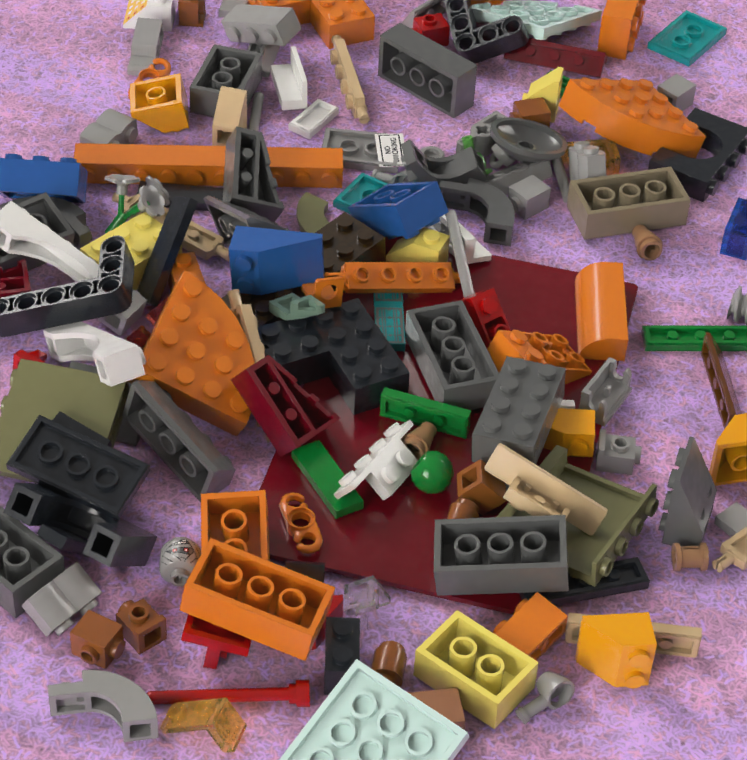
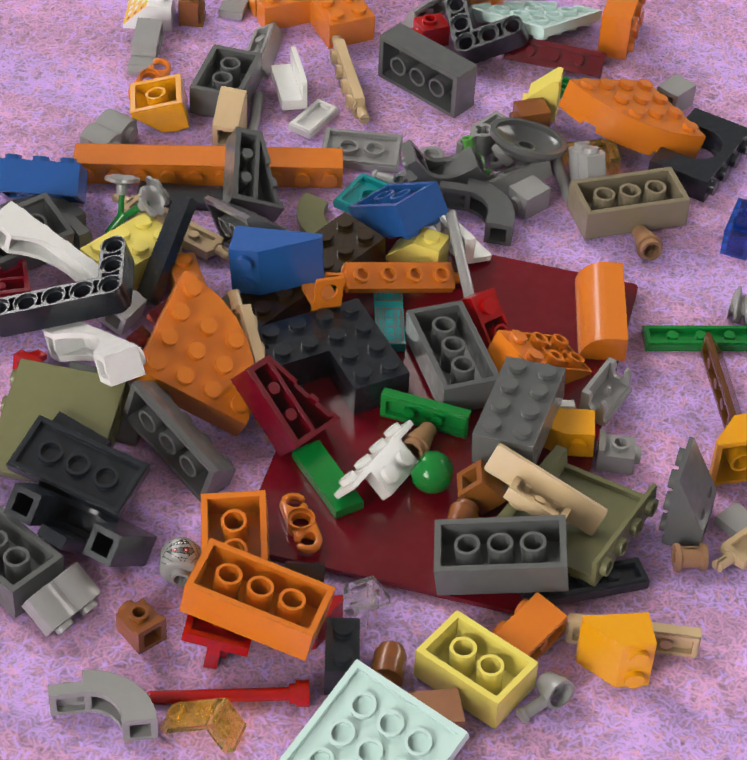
(97, 639): dark orange brick -> none
(261, 24): light grey brick -> none
(293, 307): sand green slope -> none
(388, 146): white sticker -> none
(687, 38): teal tile -> none

